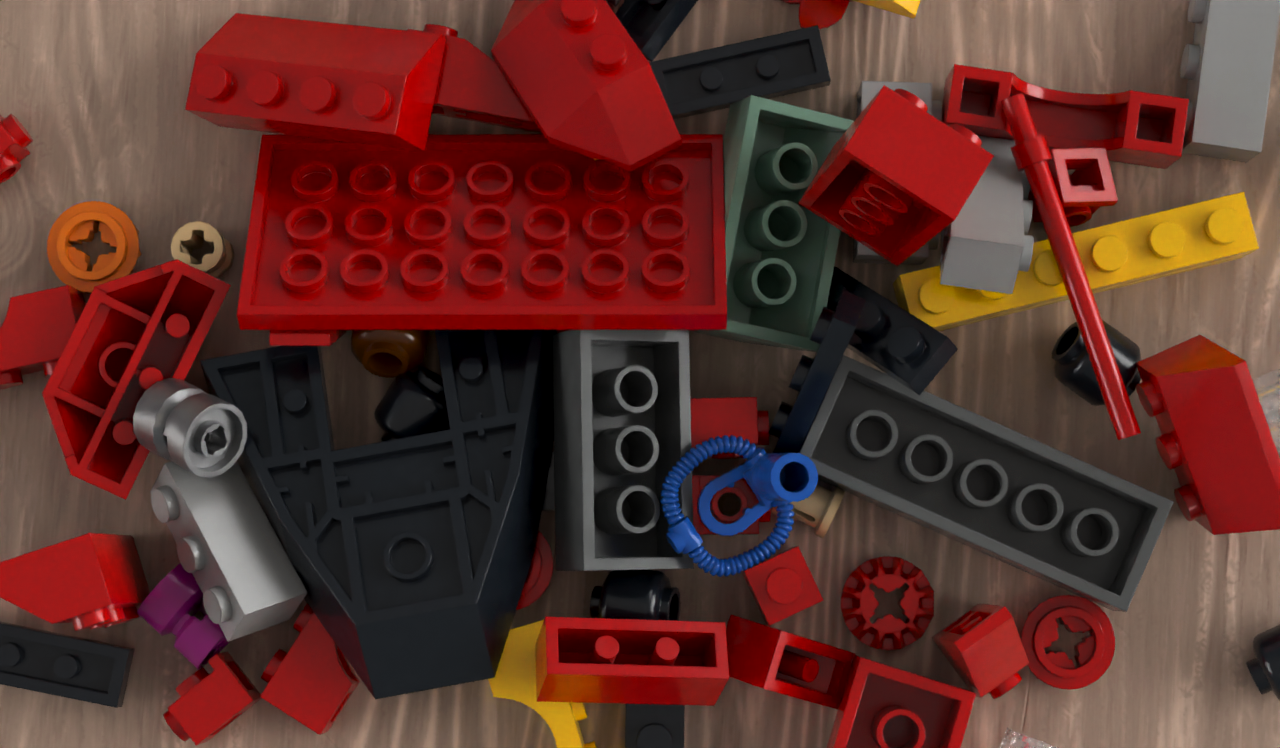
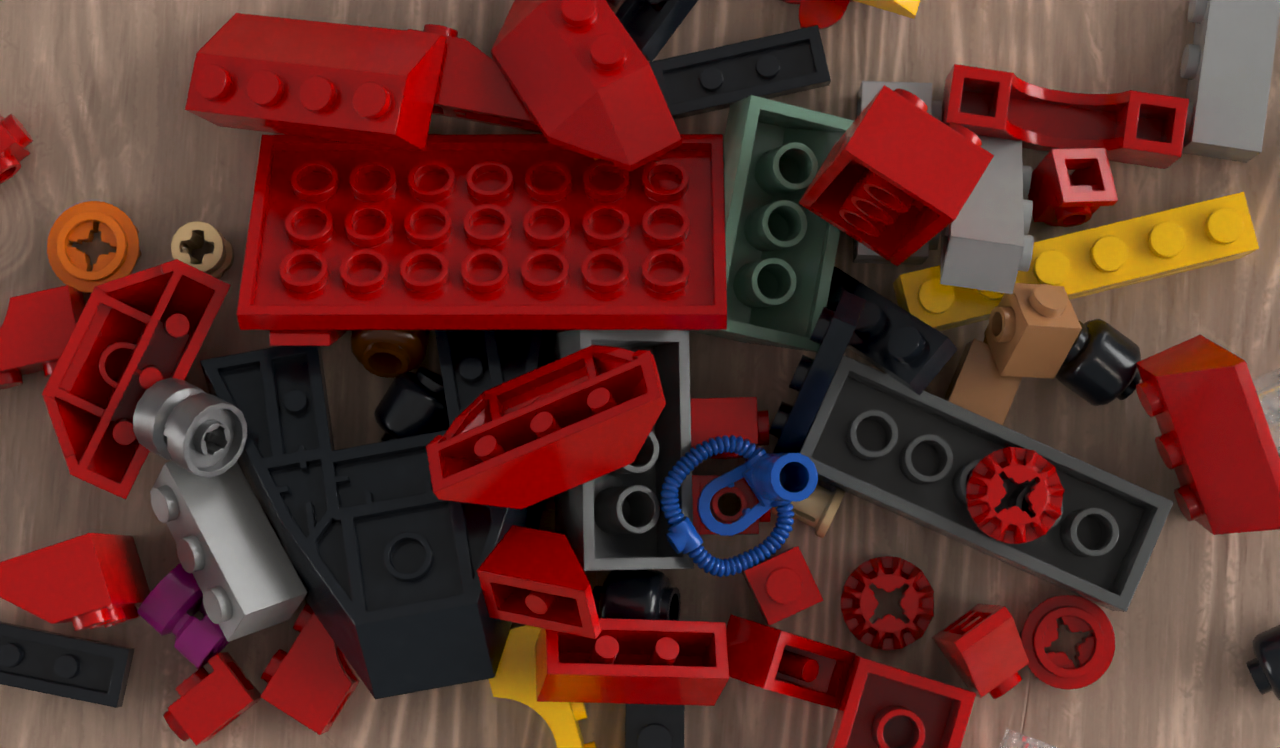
(539, 583): none -> red slope
(549, 429): none -> red wedge
(979, 384): none -> medium nougat brick
(986, 490): none -> red gear
(1031, 156): red bar -> none
(1032, 331): none -> medium nougat brick

